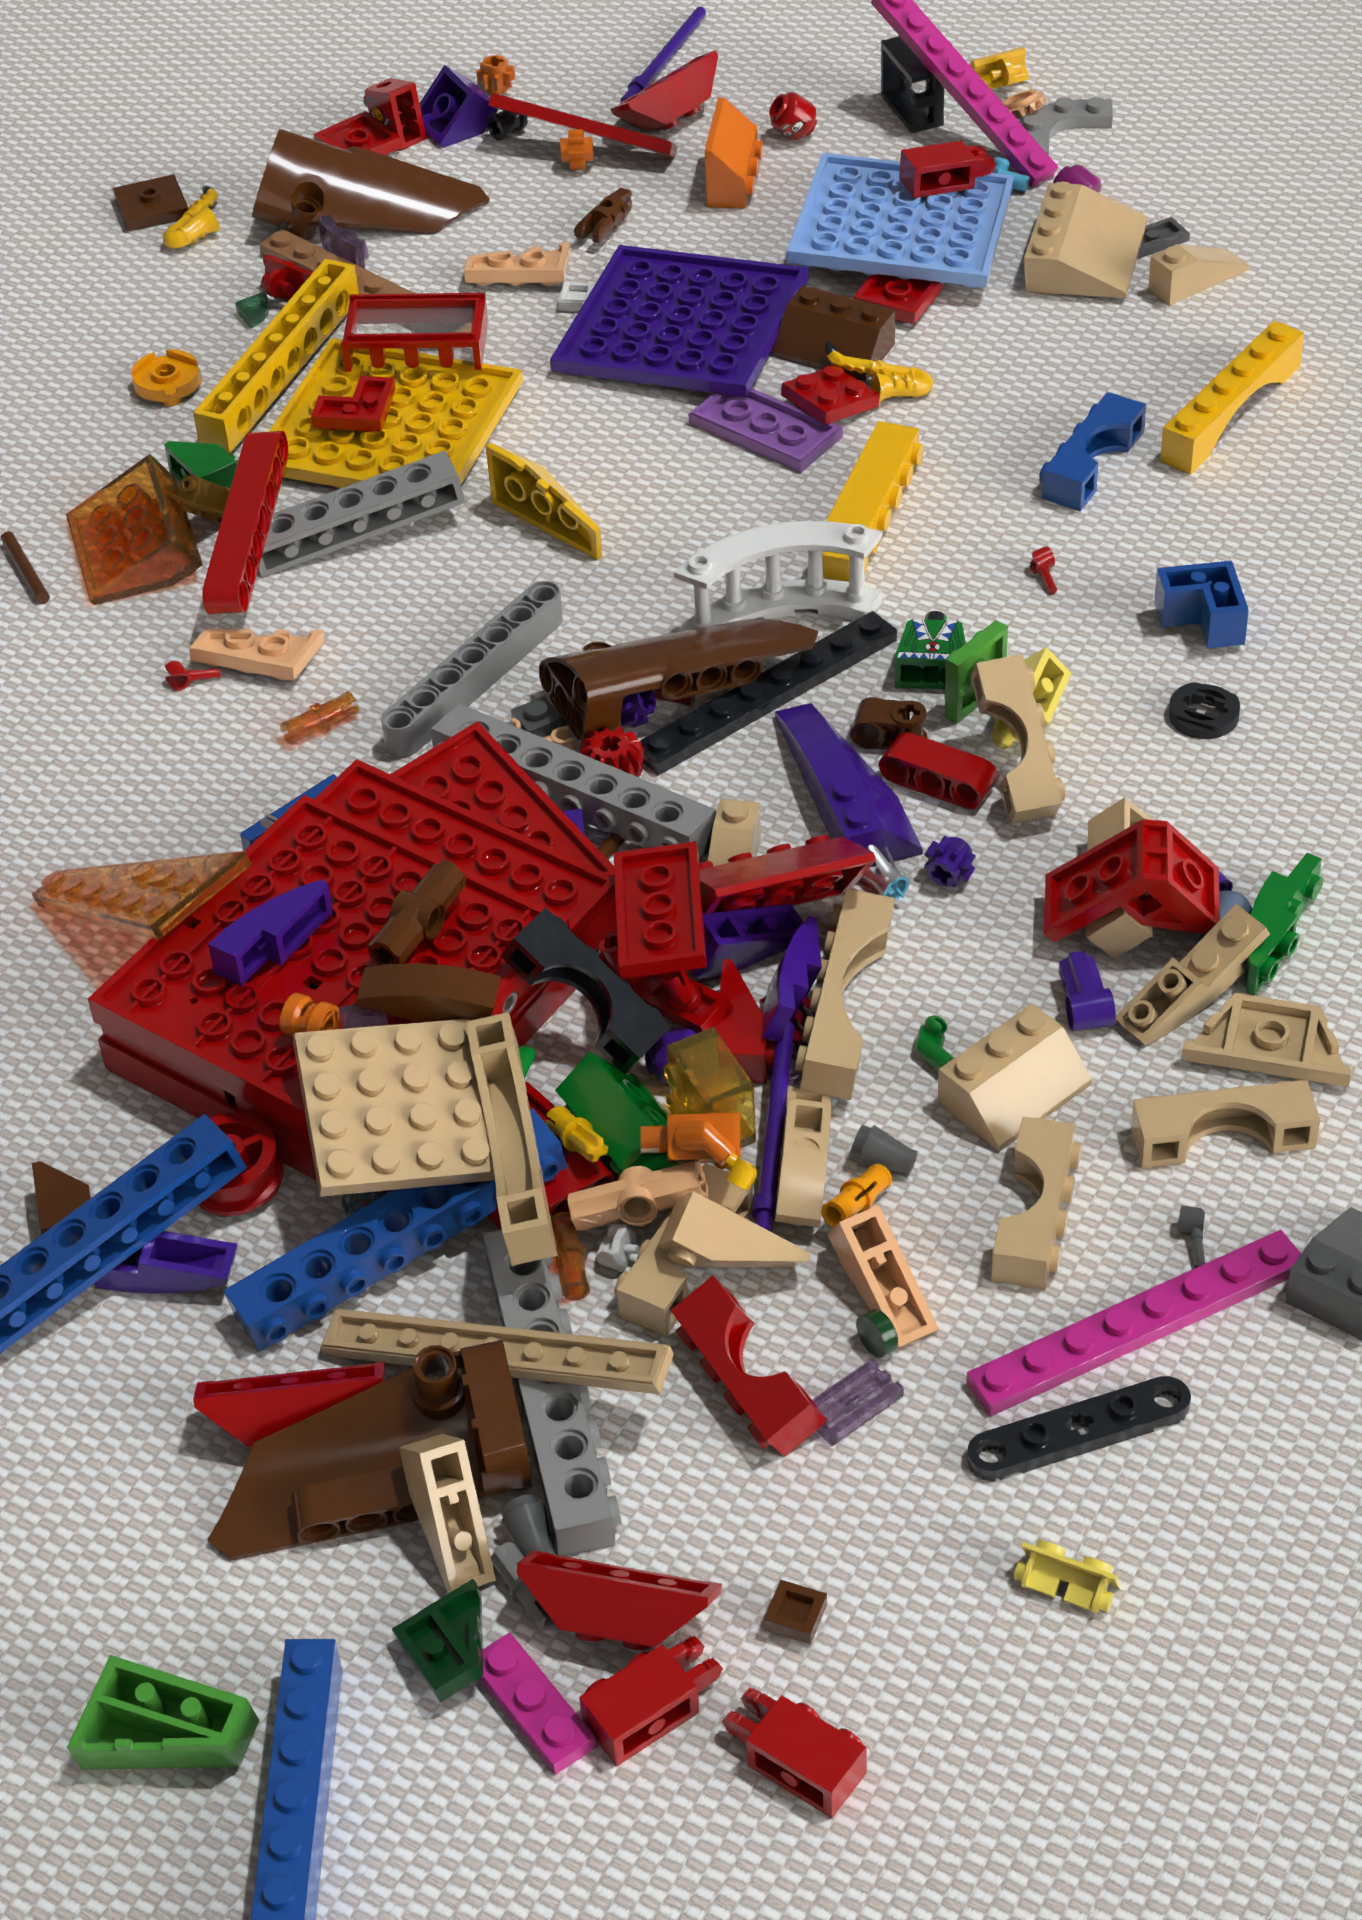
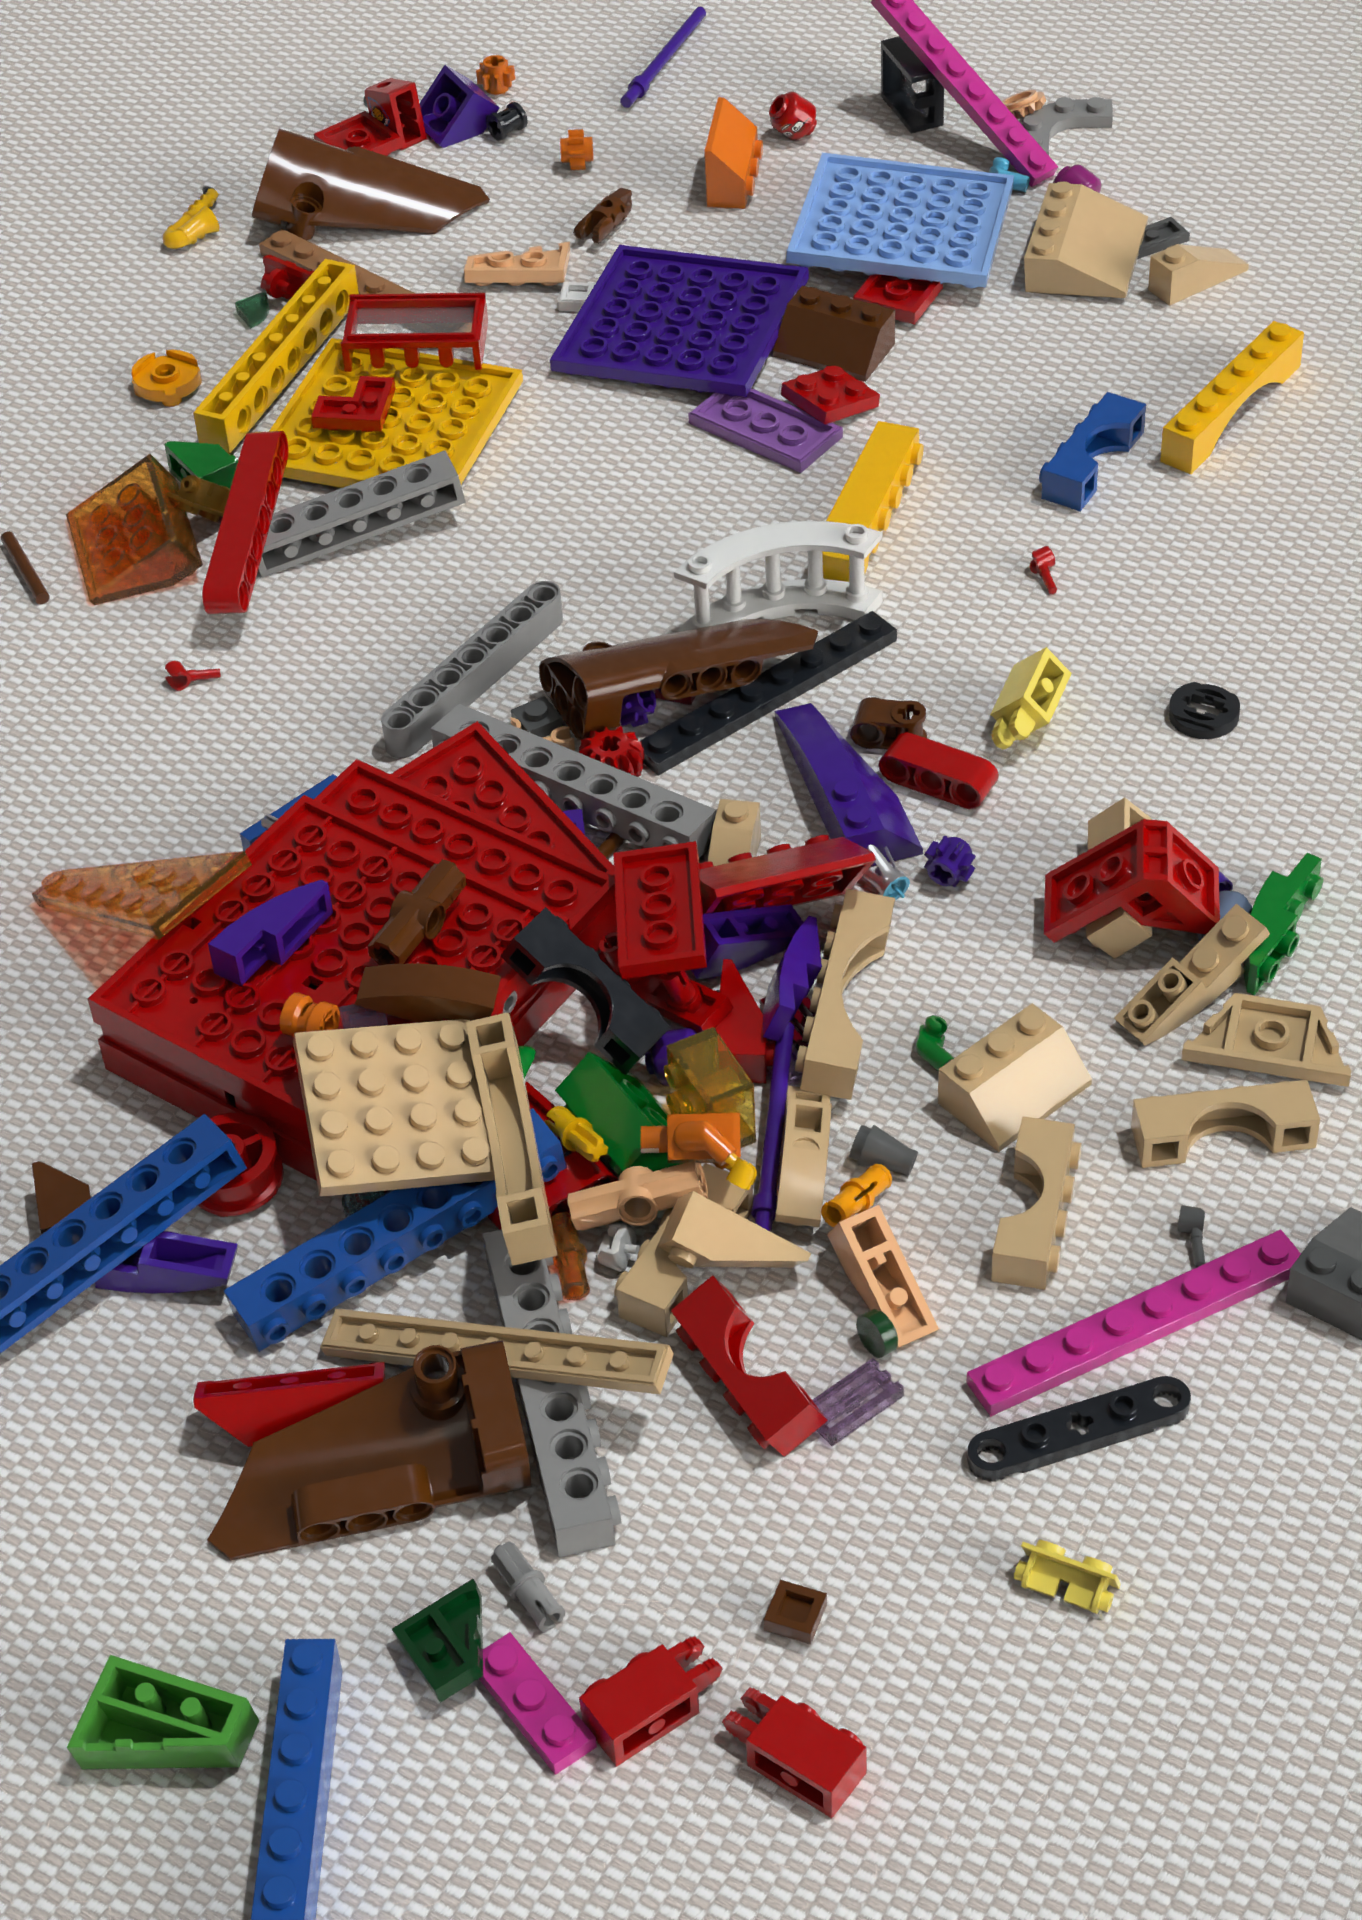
(150, 202): reddish brown plate -> none
(268, 655): light nougat wing -> none
(319, 718): clear orange pin -> none
(342, 242): clear purple slope -> none
(448, 1508): tan slope -> none
(527, 1524): dark grey cone -> none
(537, 498): yellow wedge -> none
(589, 126): red tile -> none
(613, 1600): red wedge -> none
(671, 96): red wedge -> none
(886, 378): yellow piece -> none
(925, 649): green torso -> none
(943, 168): red hinge -> none
(984, 646): bright green plate -> none
(1002, 68): yellow hips -> none
(1005, 691): tan arch -> none
(1086, 999): dark purple piece -> none
(1203, 596): blue brick -> none

